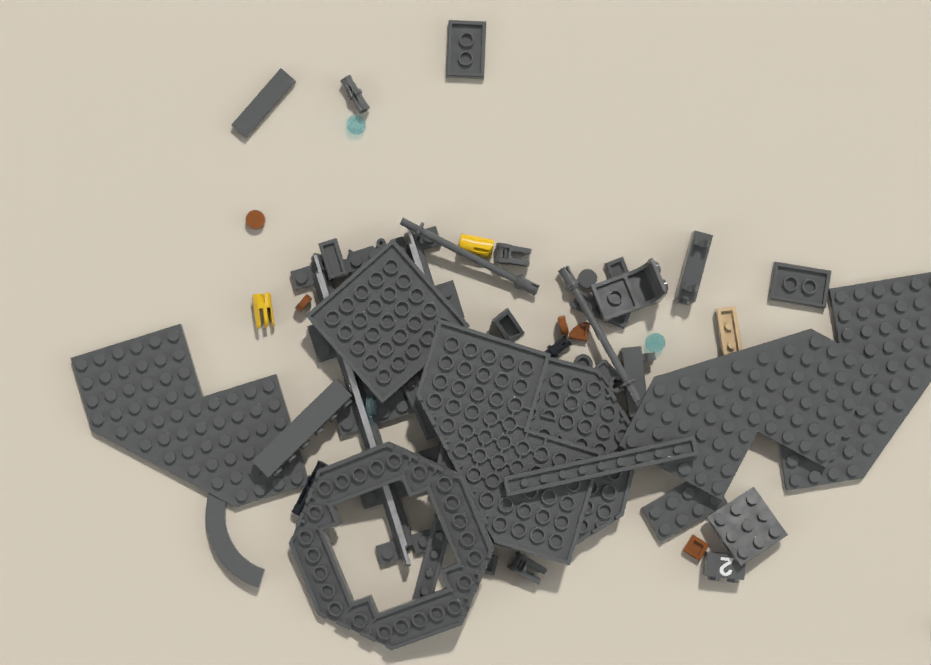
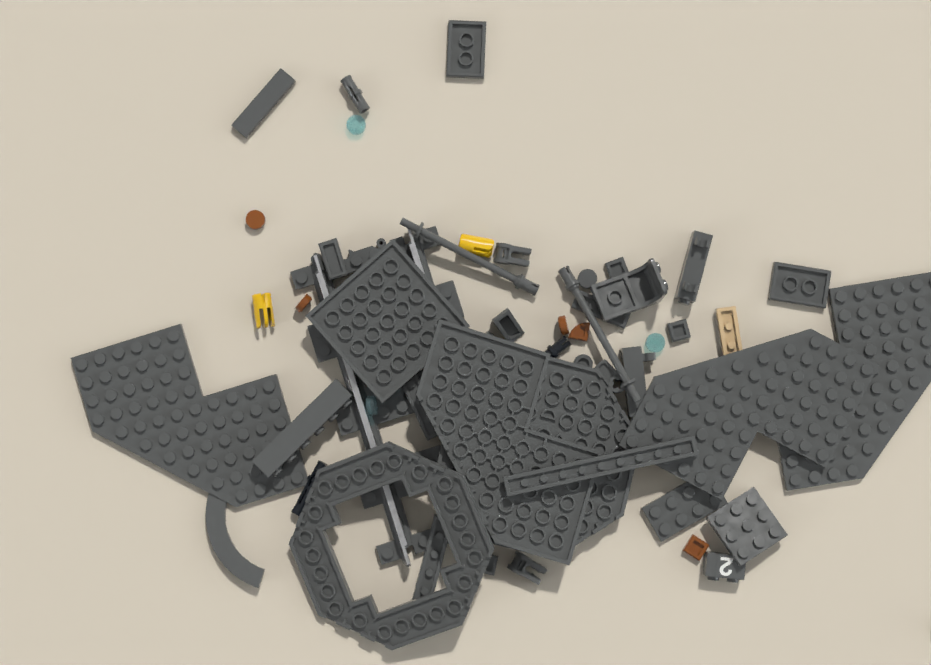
(678, 330): none -> dark grey tile

